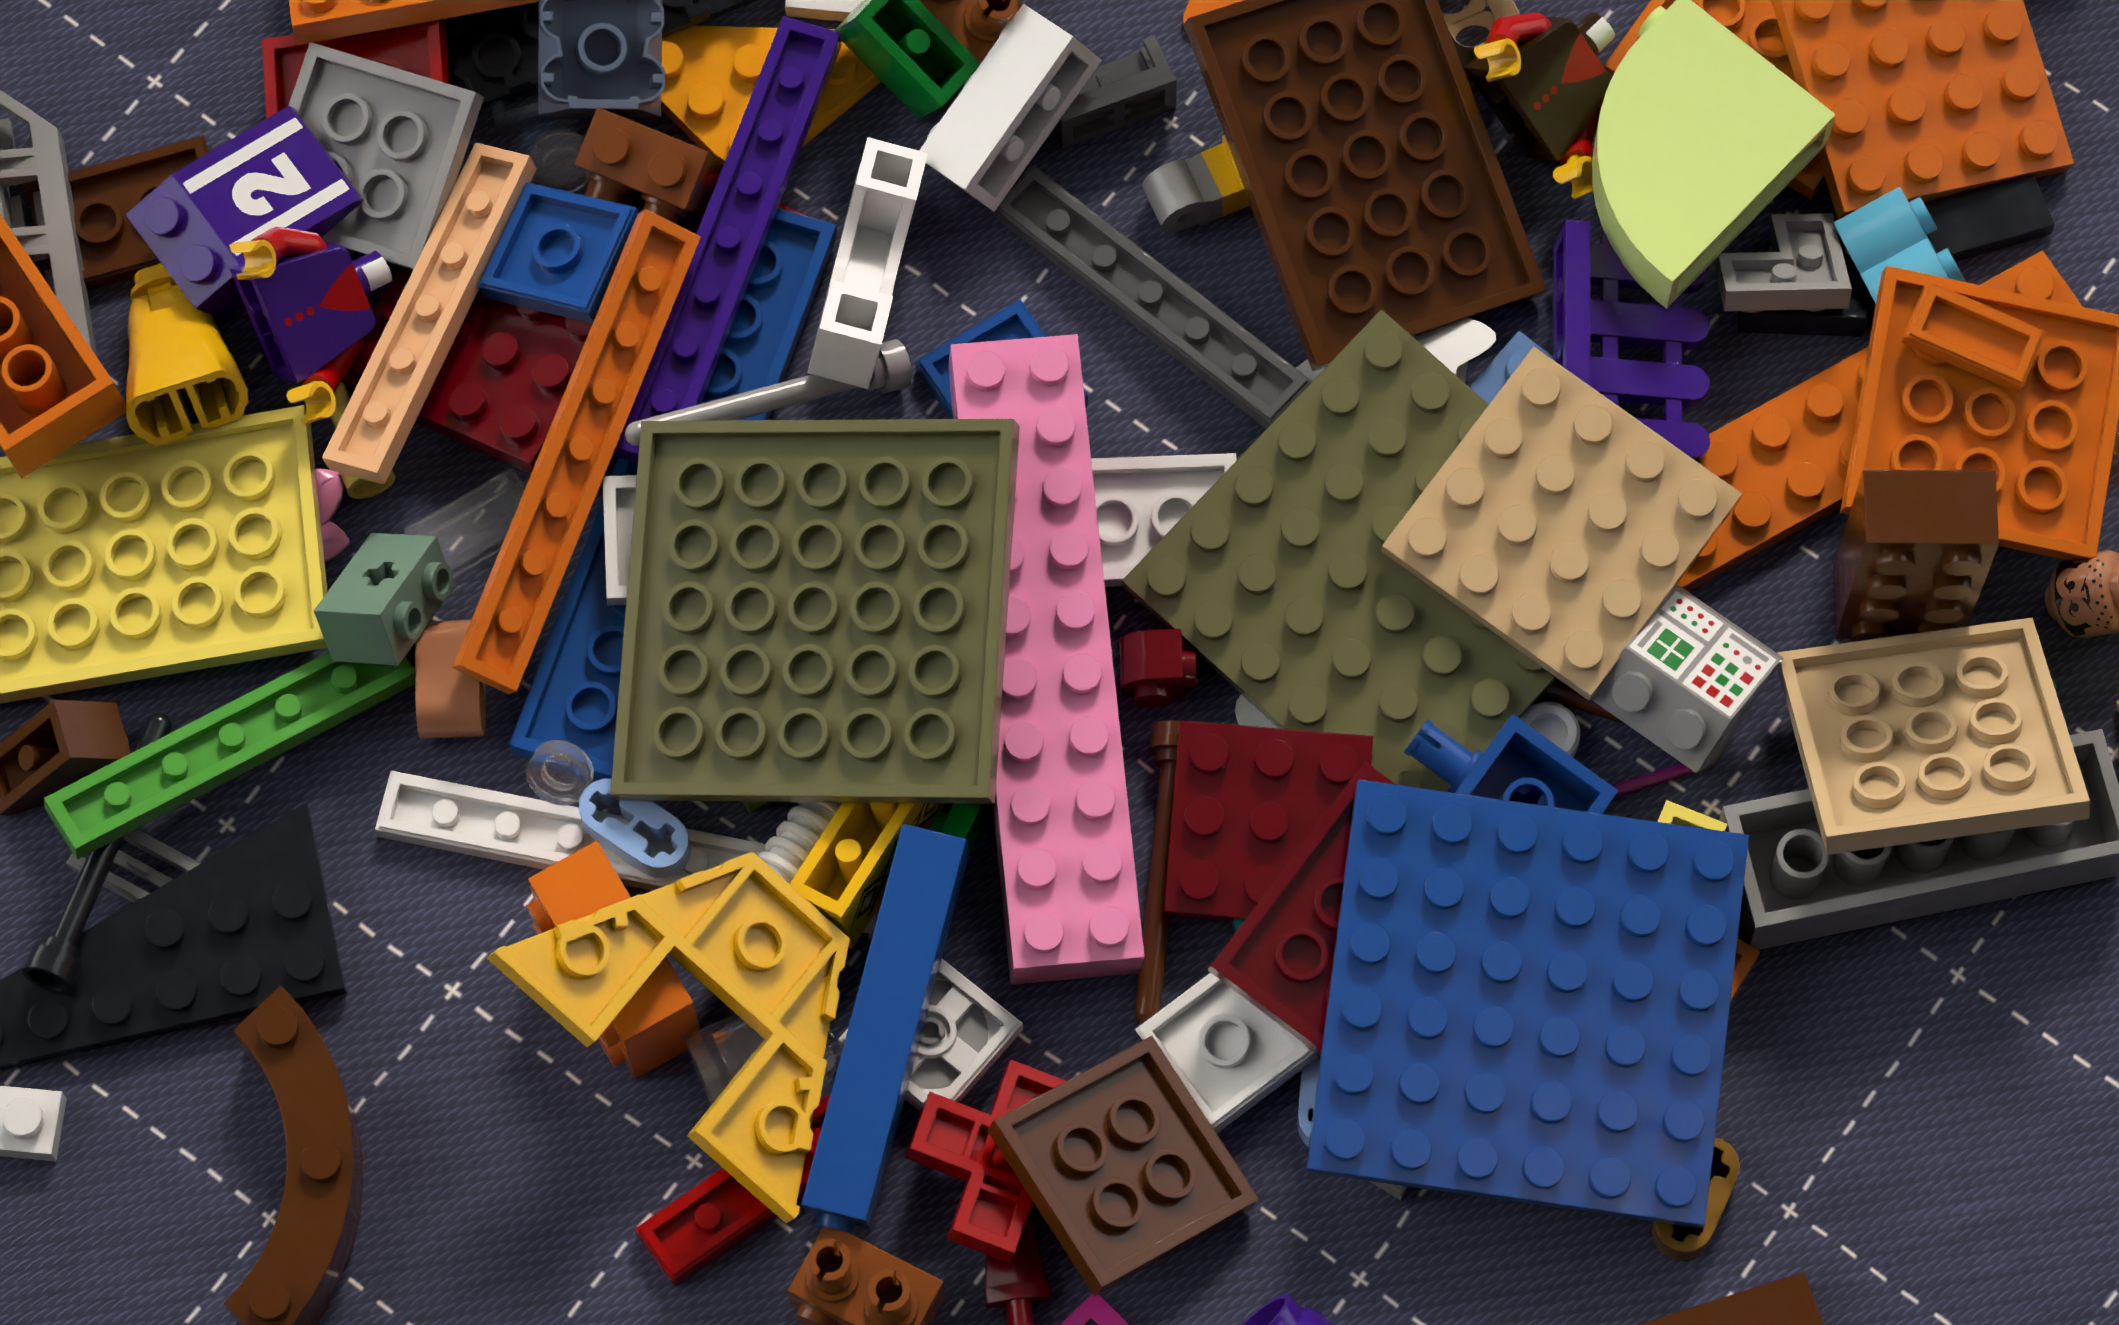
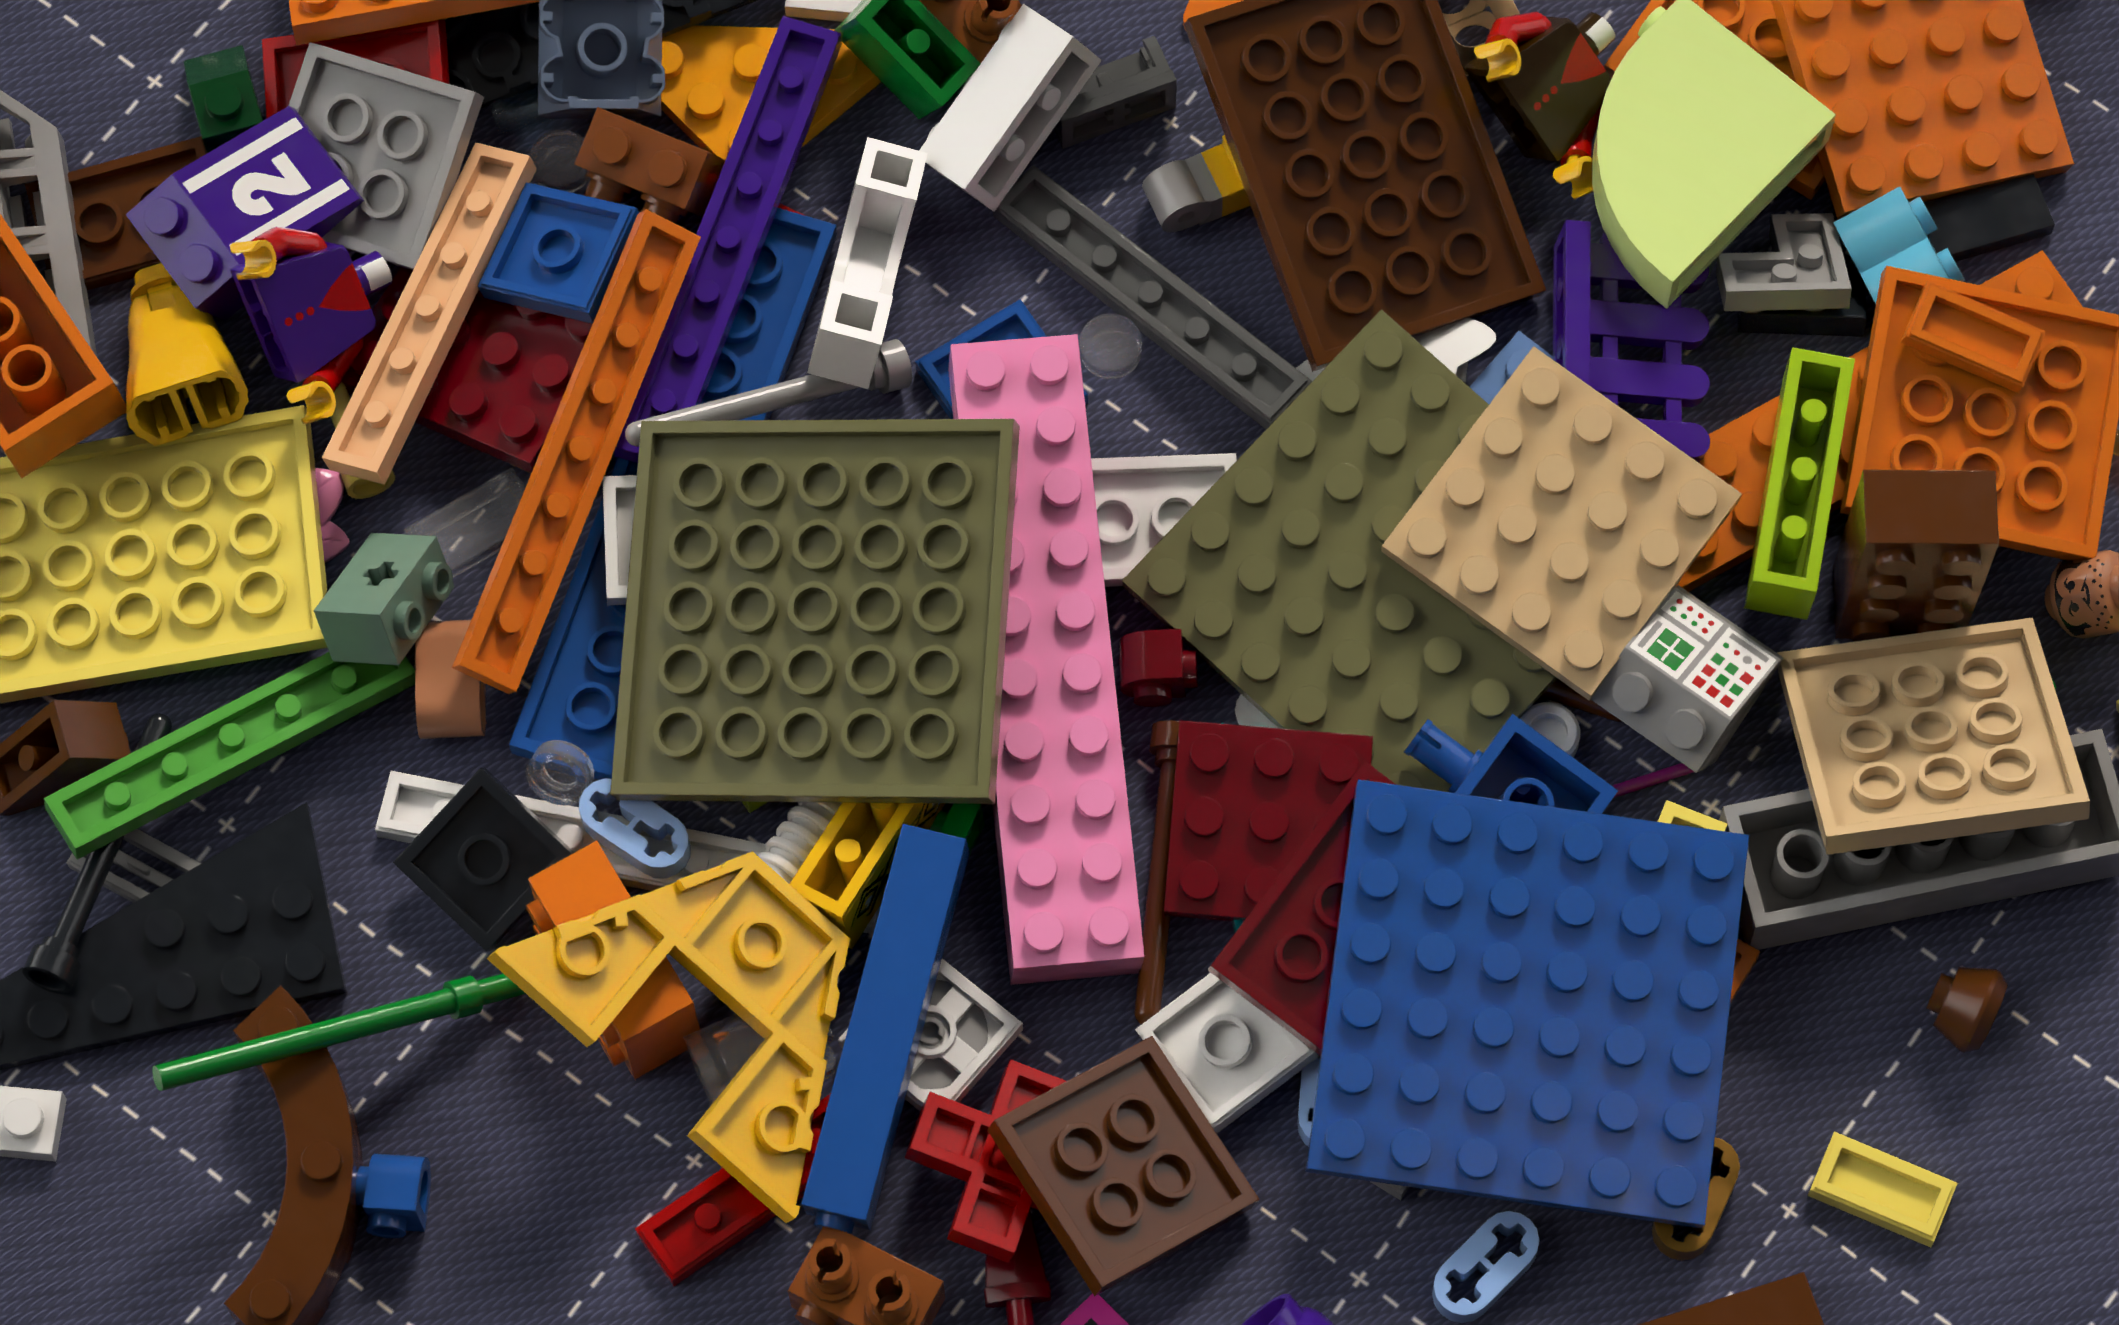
(222, 95): none -> dark green slope
(394, 1194): none -> blue plate
(457, 998): none -> green bar
(480, 858): none -> black plate
(1110, 346): none -> clear tile
(1475, 1256): none -> light blue beam
(1799, 483): none -> lime brick
(1882, 1189): none -> light yellow tile
(1967, 1005): none -> reddish brown cone

